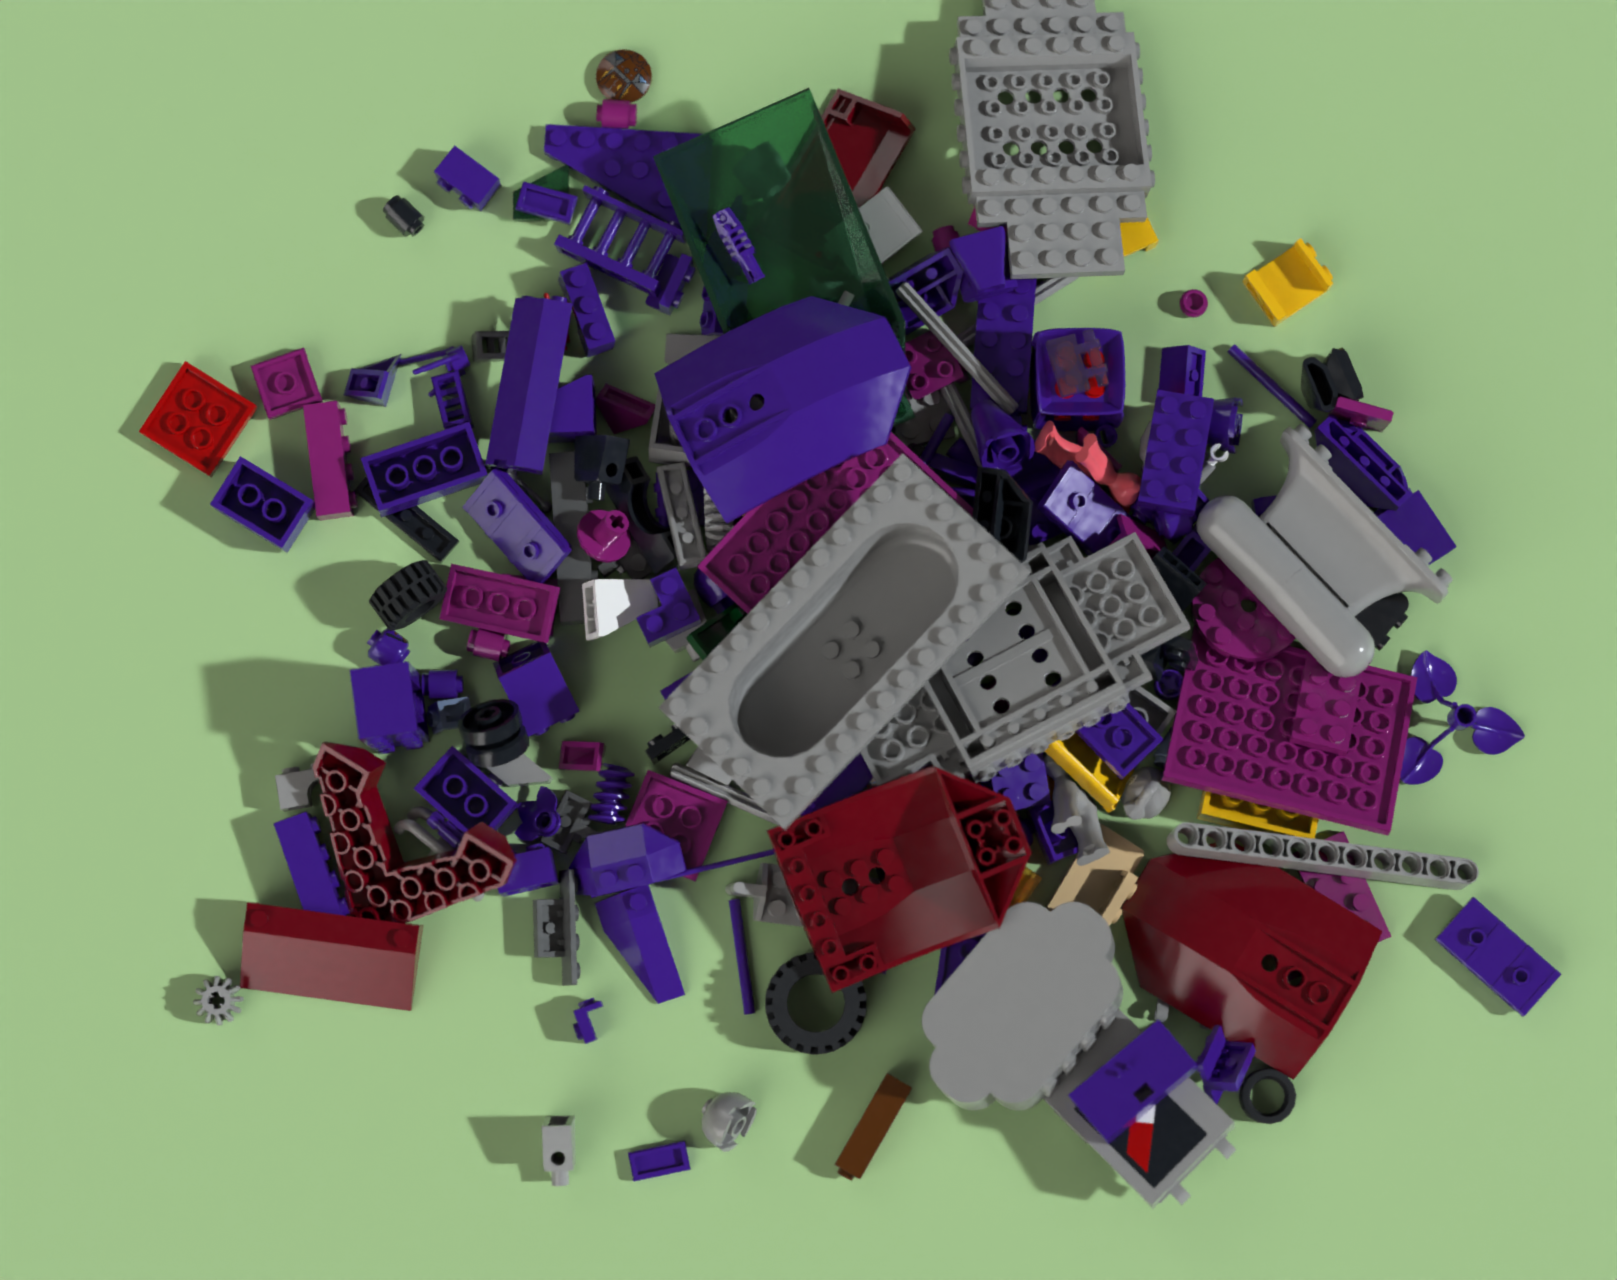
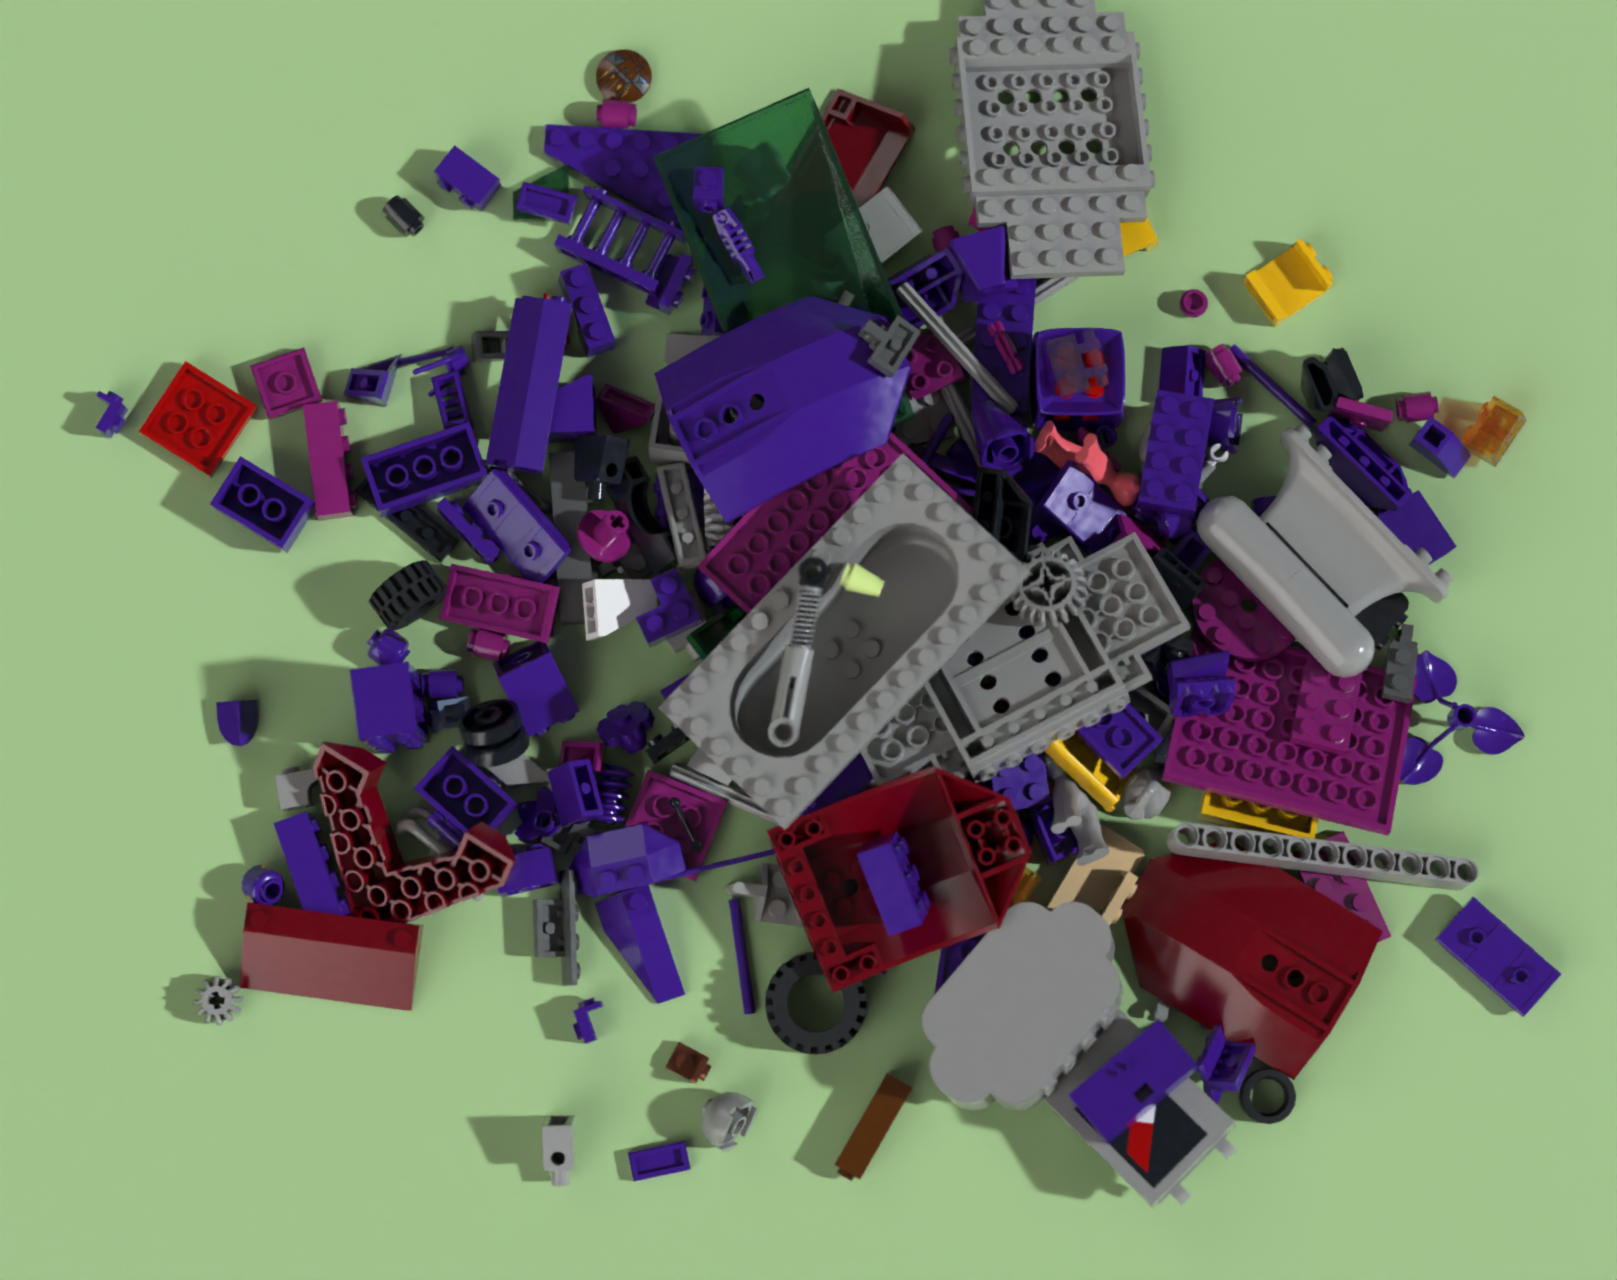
(112, 419): none -> dark purple bracket
(237, 720): none -> dark purple brick
(263, 885): none -> dark purple head
(467, 531): none -> dark purple hinge
(575, 792): none -> dark purple brick
(626, 726): none -> dark purple plant
(675, 803): none -> black hinge
(689, 1063): none -> copper bracket
(708, 189): none -> dark purple bracket
(798, 655): none -> piece
(861, 581): none -> yellowish green cone
(889, 343): none -> dark grey hinge
(894, 882): none -> dark purple brick
(1006, 347): none -> magenta axle
(1060, 586): none -> light grey gear
(1200, 685): none -> dark purple piece
(1223, 366): none -> magenta brick
(1400, 666): none -> dark grey hinge
(1416, 407): none -> magenta brick
(1440, 447): none -> dark purple slope
(1494, 430): none -> clear orange brick

